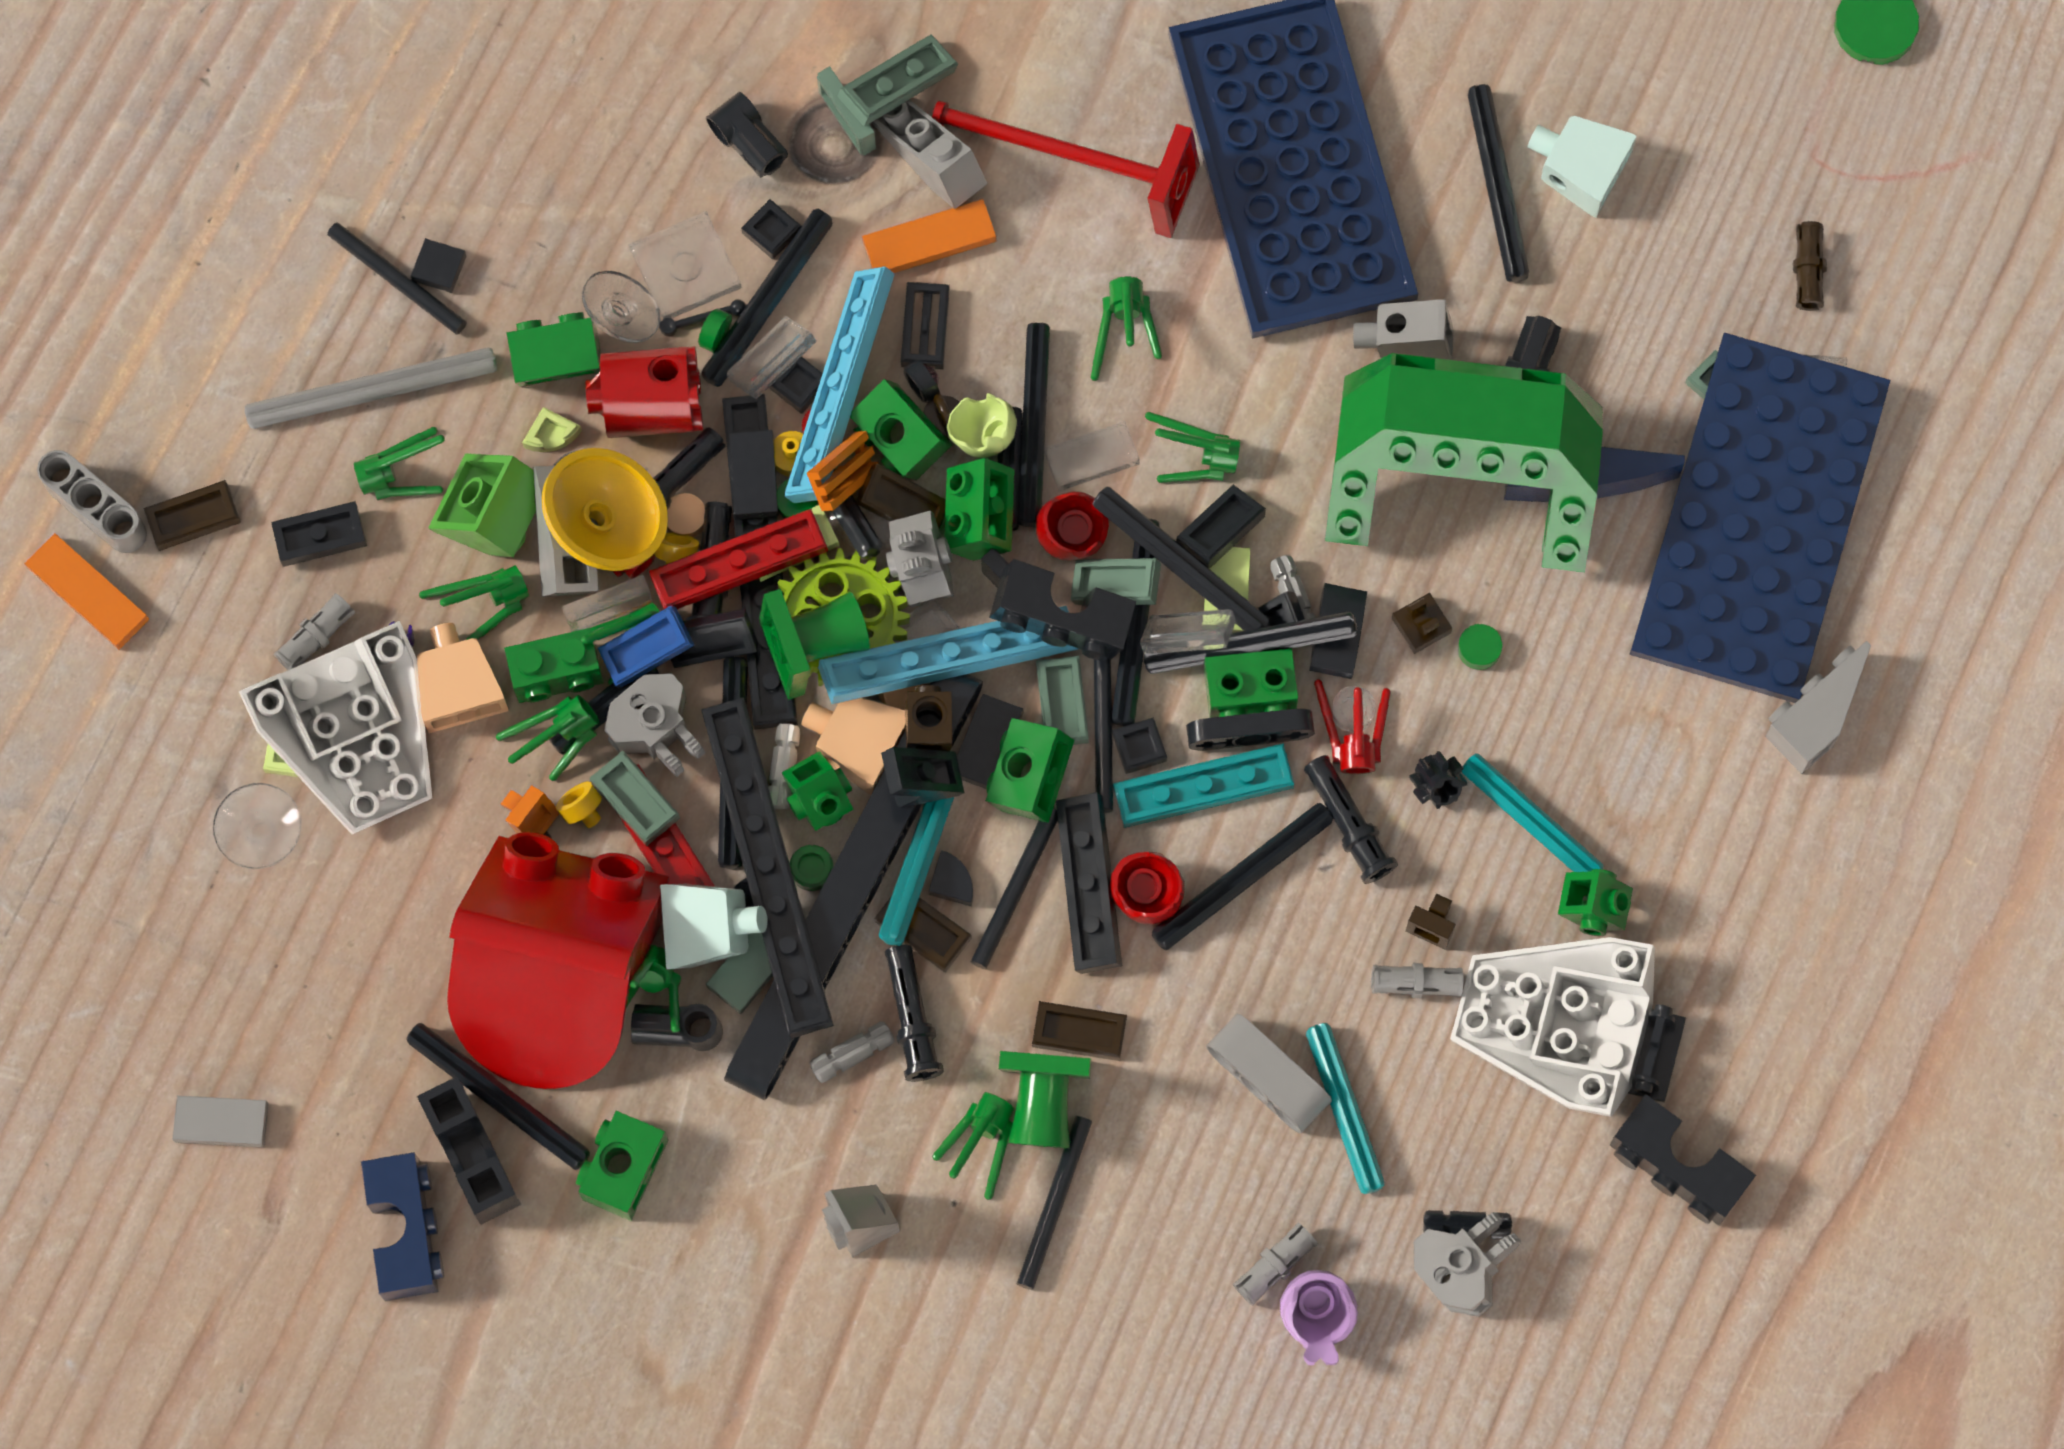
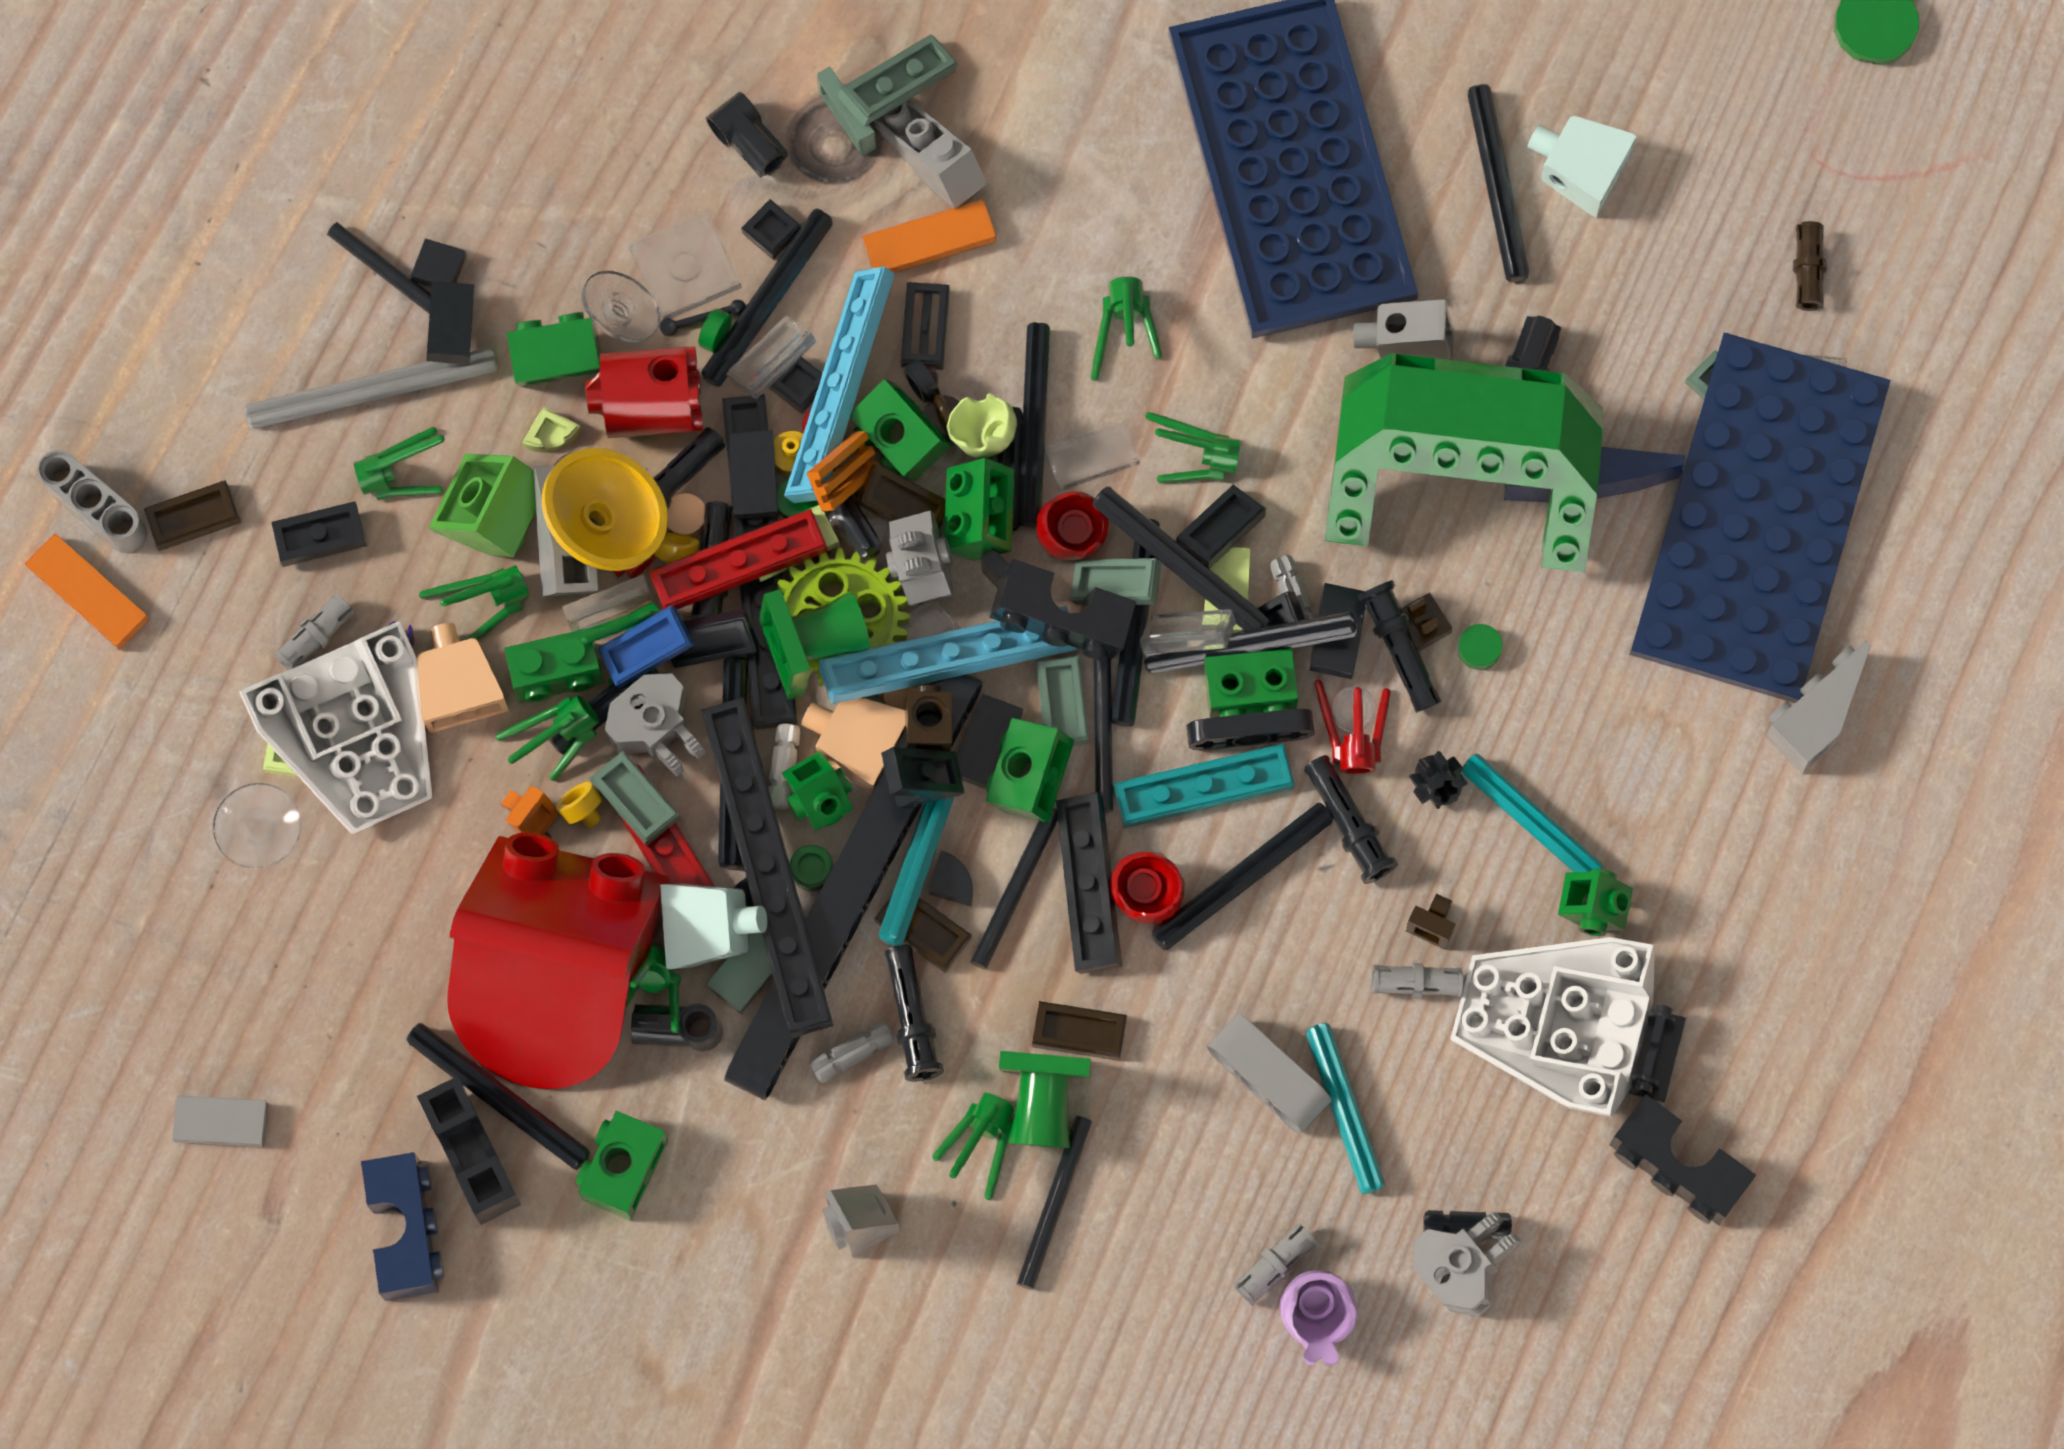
(450, 322): none -> black tile
(1139, 745): black tile -> none
(1170, 180): red tile -> none
(1393, 628): none -> black pin

